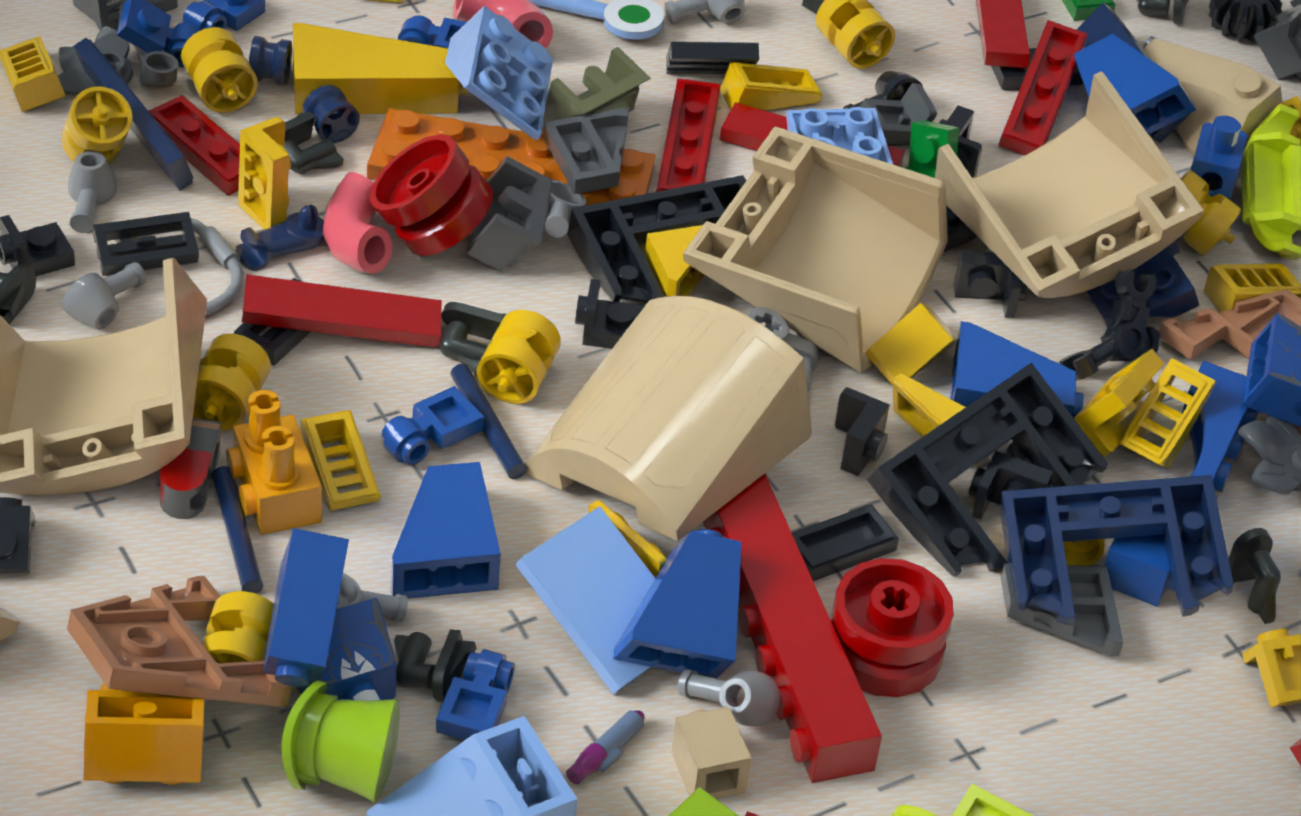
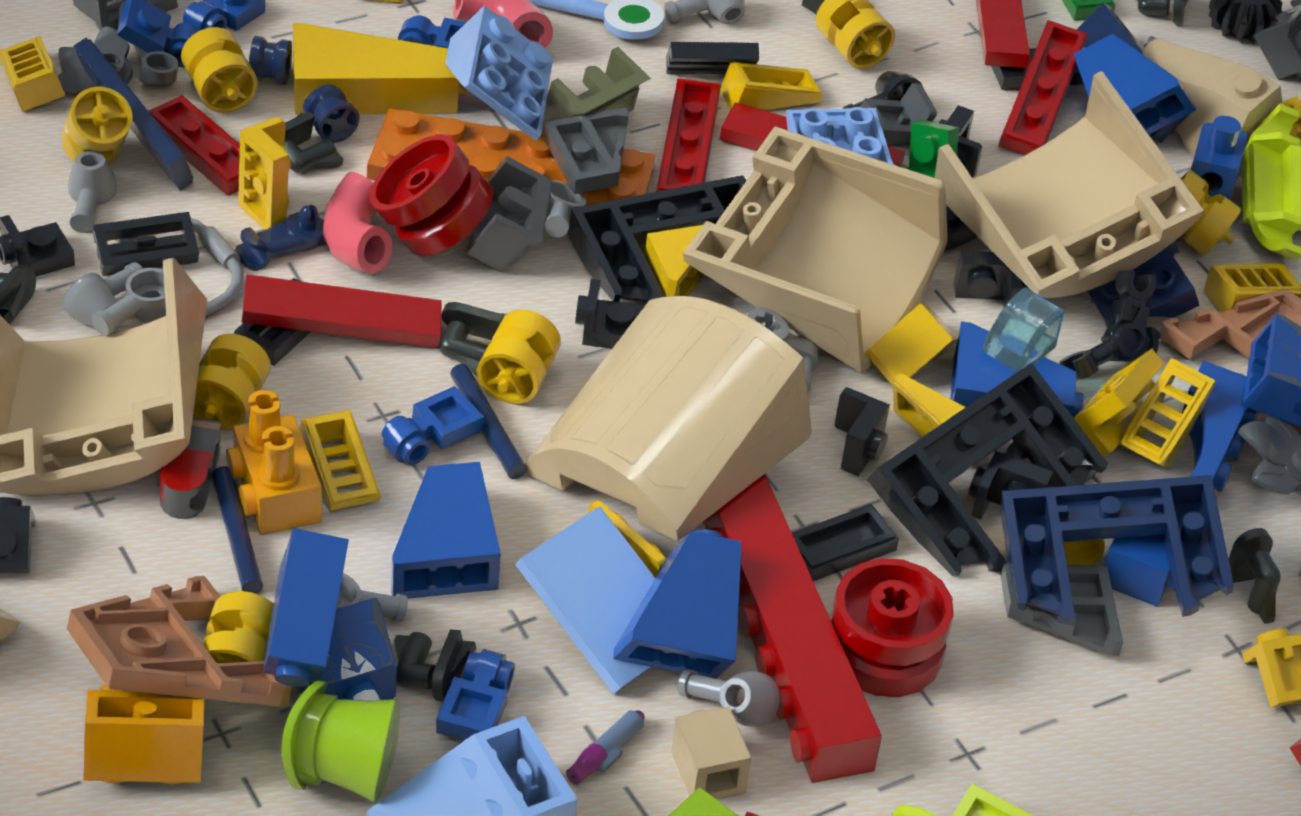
(143, 297): none -> light grey bar
(1024, 330): none -> clear light blue brick

